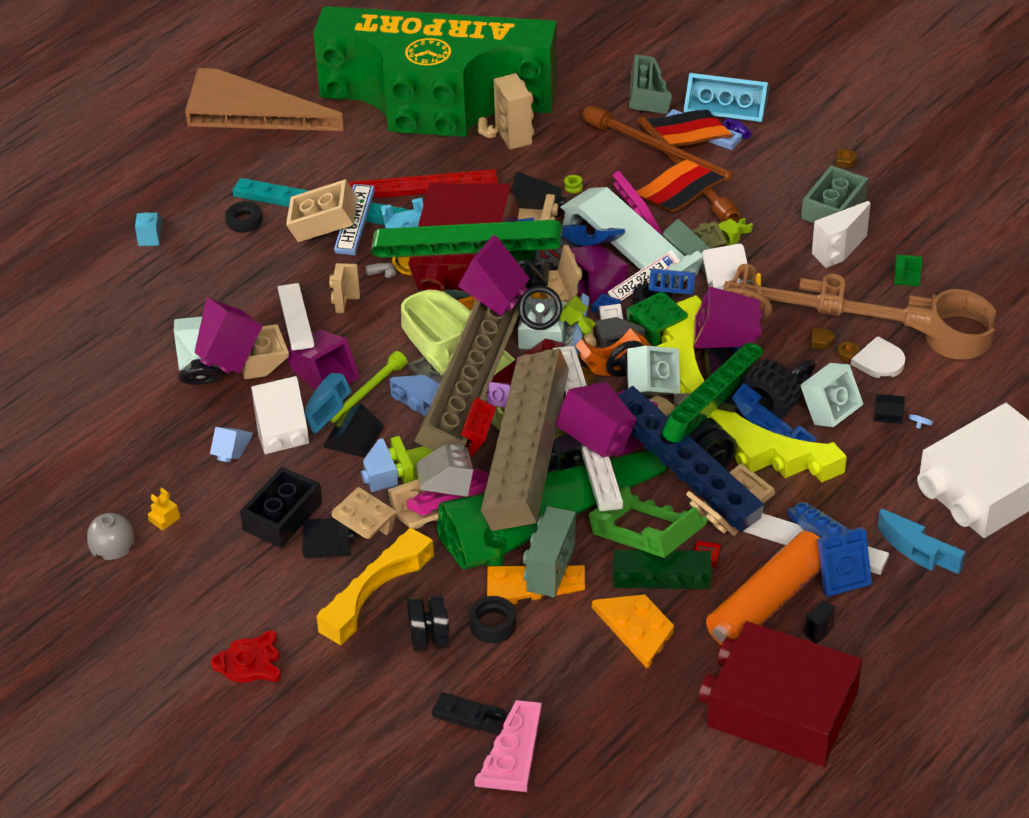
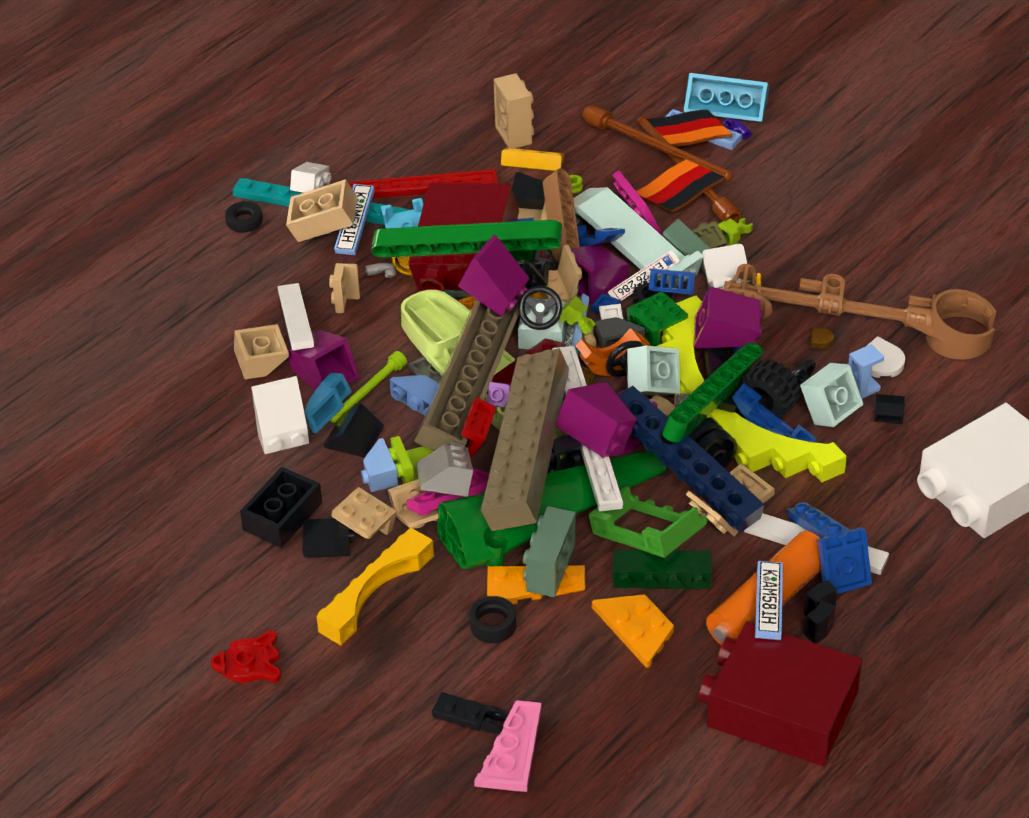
(110, 536): light grey cylinder -> none
(148, 228): medium azure slope -> none
(163, 511): yellow piece -> none
(186, 336): piece -> none
(226, 336): magenta slope -> none
(229, 443): light blue slope -> none
(236, 102): medium nougat slope -> none
(309, 177): none -> white brick
(432, 67): green brick -> none
(432, 622): black wheel -> none
(485, 130): tan arm -> none
(532, 159): none -> yellow slope
(561, 208): none -> medium nougat beam
(647, 88): sand green wedge -> none
(708, 546): red tile -> none
(769, 600): none -> tile
(824, 592): none -> black piece
(834, 193): sand green brick -> none
(840, 234): white slope -> none
(845, 158): pearl gold tile -> none
(847, 351): pearl gold tile -> none
(861, 366): none -> light blue panel
(908, 270): green panel -> none
(911, 541): dark azure slope -> none
(920, 420): light blue piece -> none

